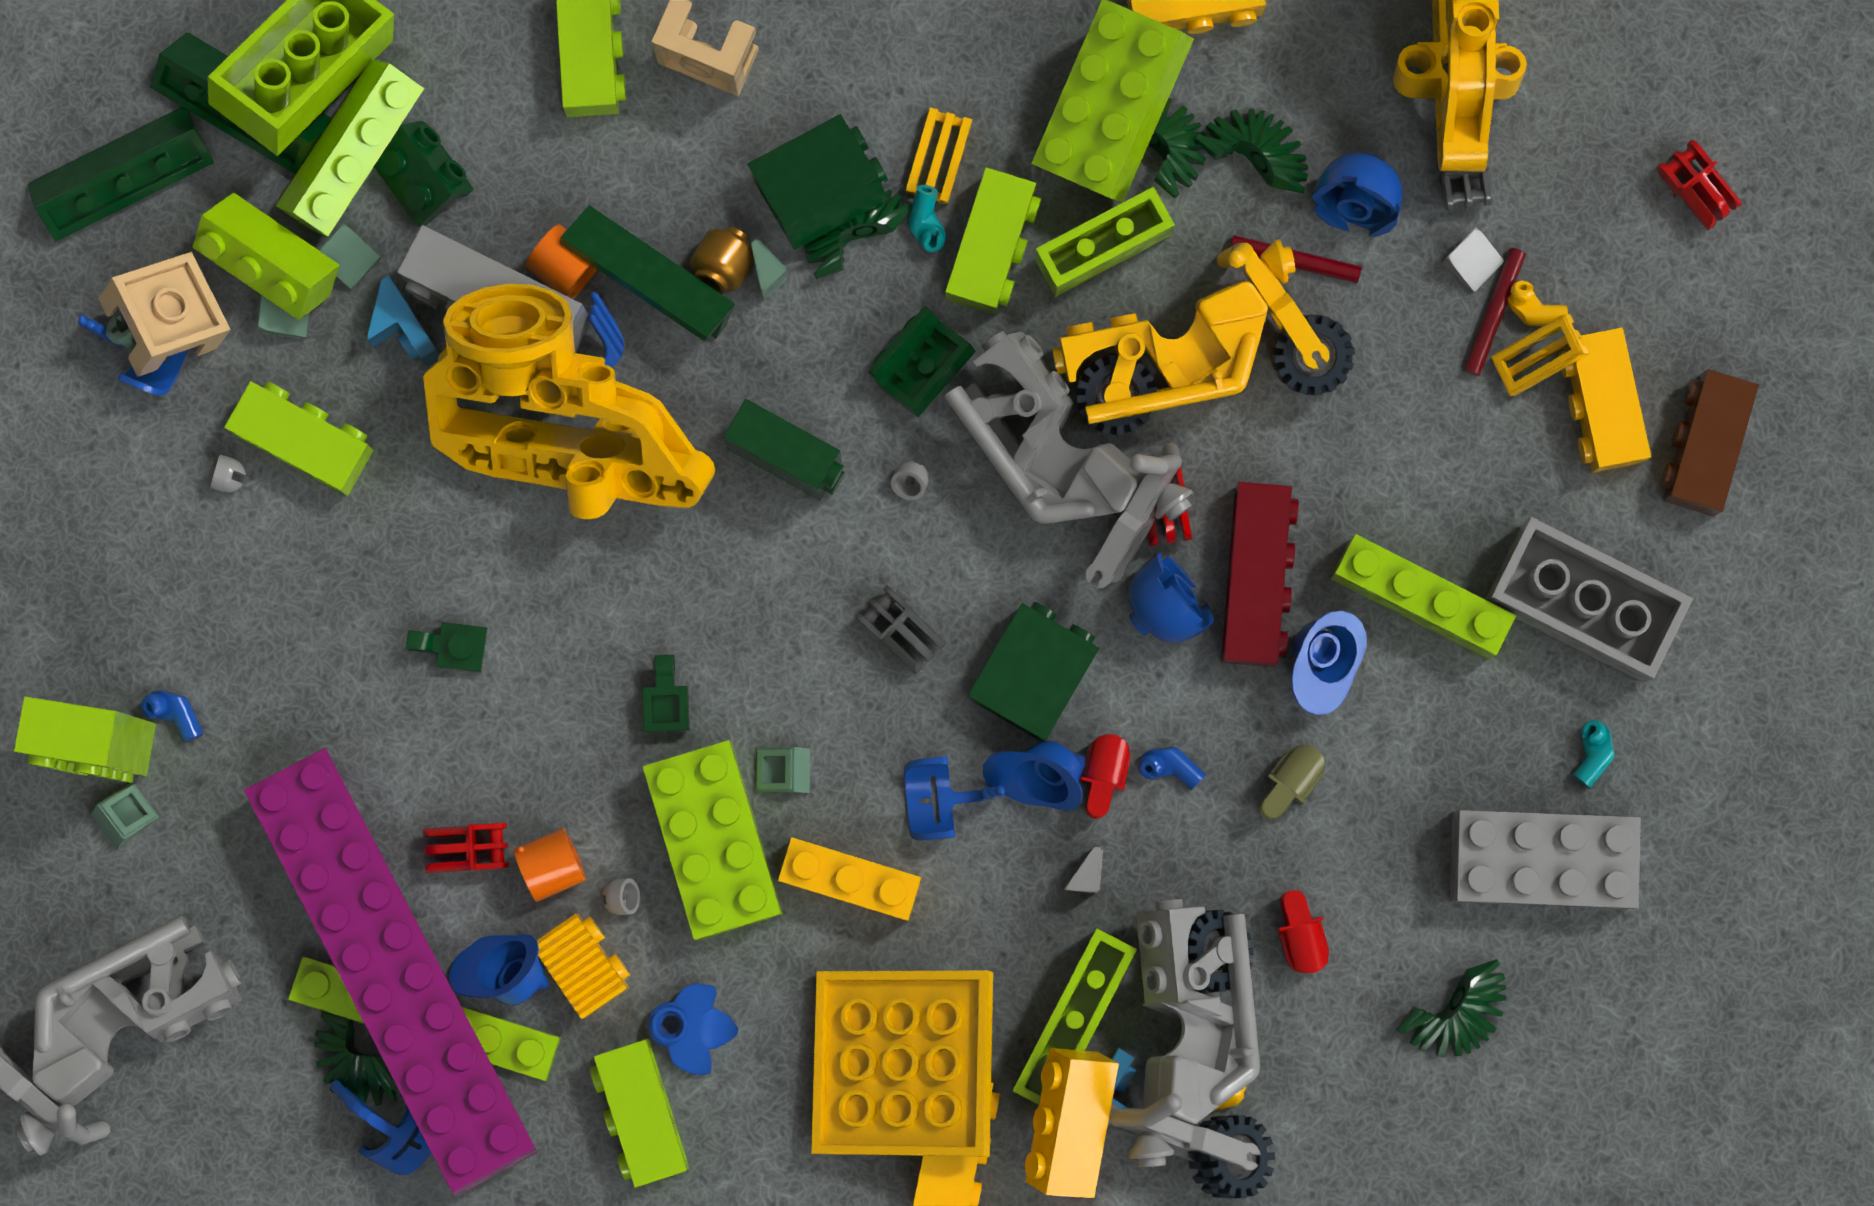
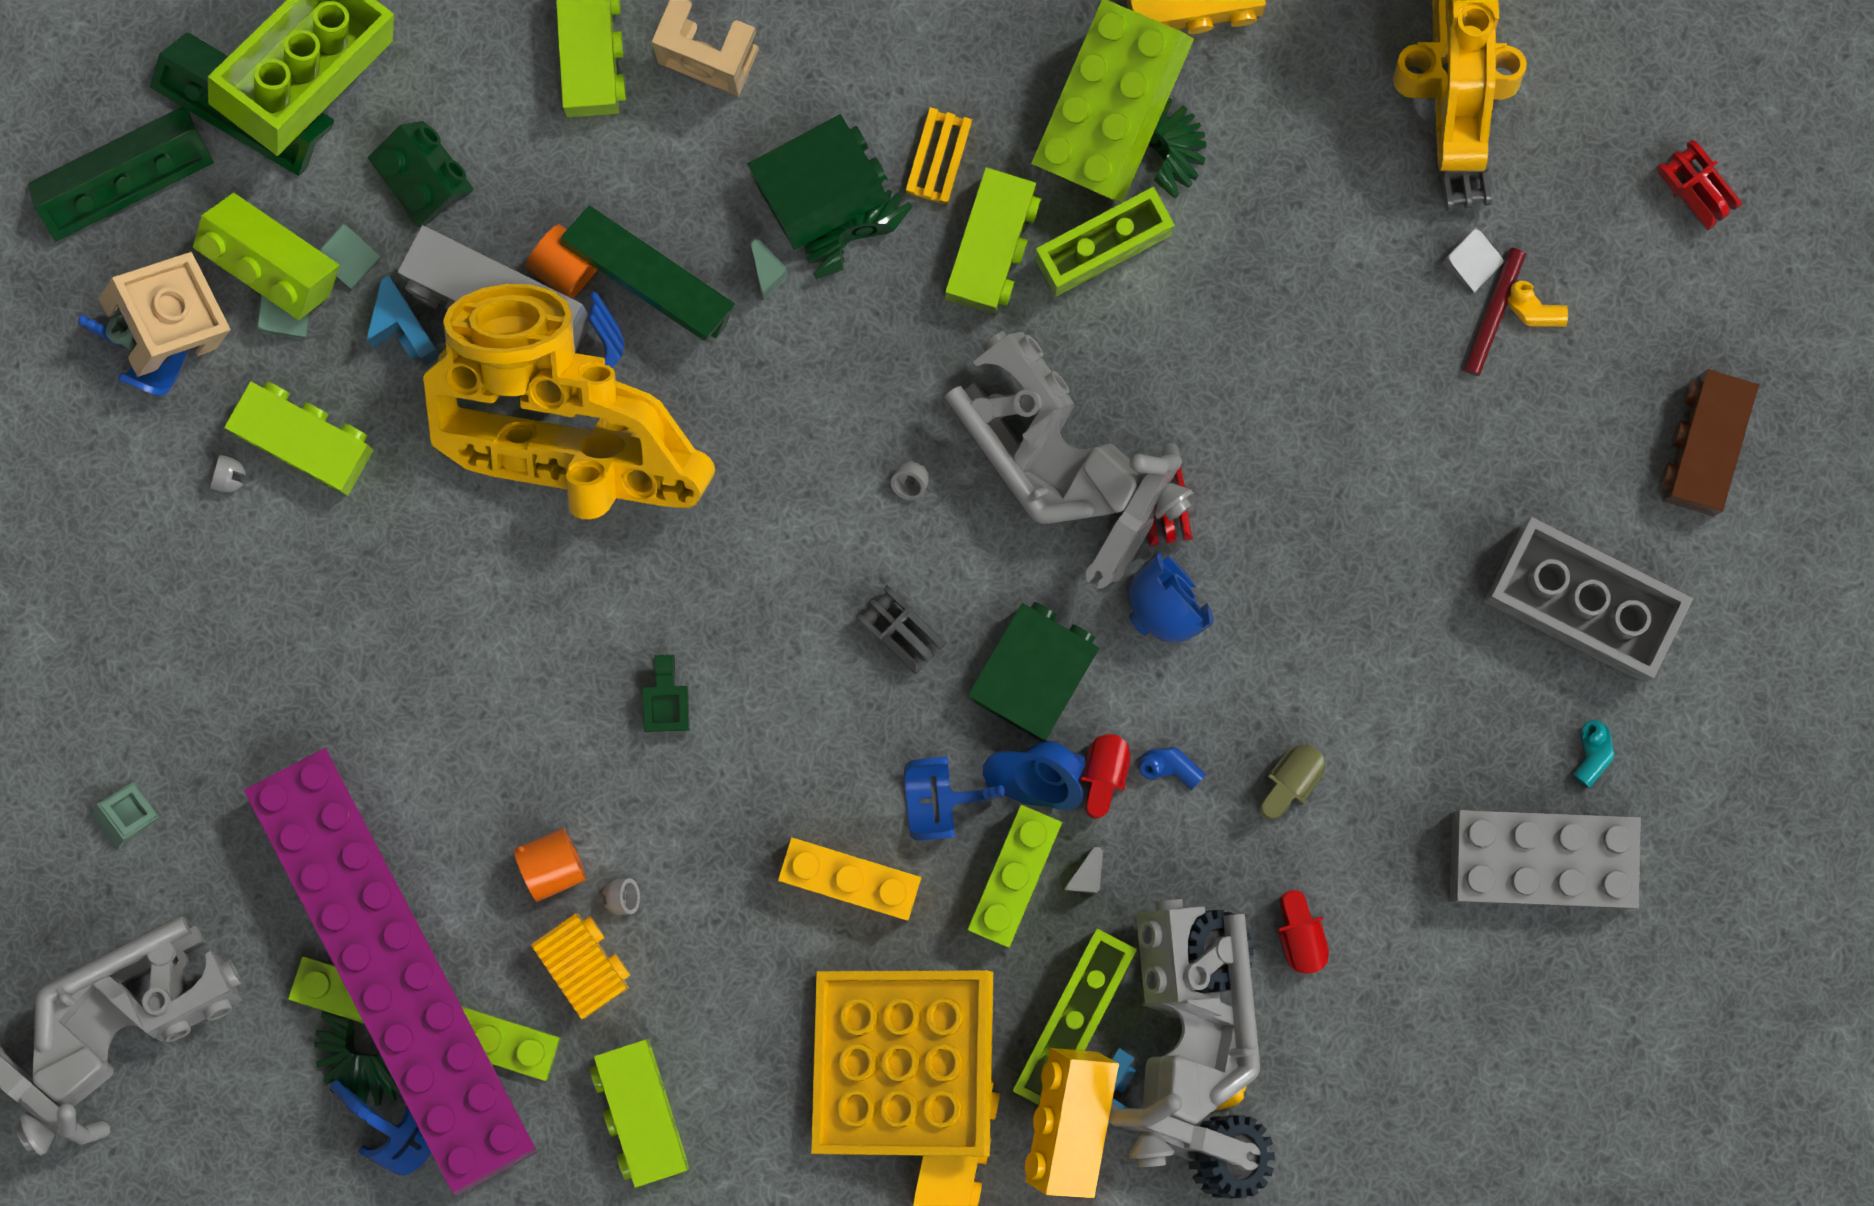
(84, 739): lime brick -> none
(175, 709): blue arm -> none
(350, 147): brick -> none
(457, 646): dark green plate -> none
(469, 848): red arm -> none
(500, 969): blue piece -> none
(699, 1028): blue plate -> none
(712, 840): lime brick -> none
(723, 259): pearl gold head -> none
(783, 770): sand green slope -> none
(784, 450): dark green brick -> none
(920, 361): dark green bracket -> none
(924, 221): teal arm -> none
(1014, 876): none -> lime brick
(1213, 355): yellow piece -> none
(1257, 574): dark red brick -> none
(1260, 146): dark green hair -> none
(1310, 262): dark red bar -> none
(1327, 660): piece -> none
(1361, 192): blue cylinder -> none
(1423, 597): lime brick -> none
(1461, 1015): dark green hair -> none
(1570, 339): yellow tile -> none
(1607, 403): yellow brick -> none

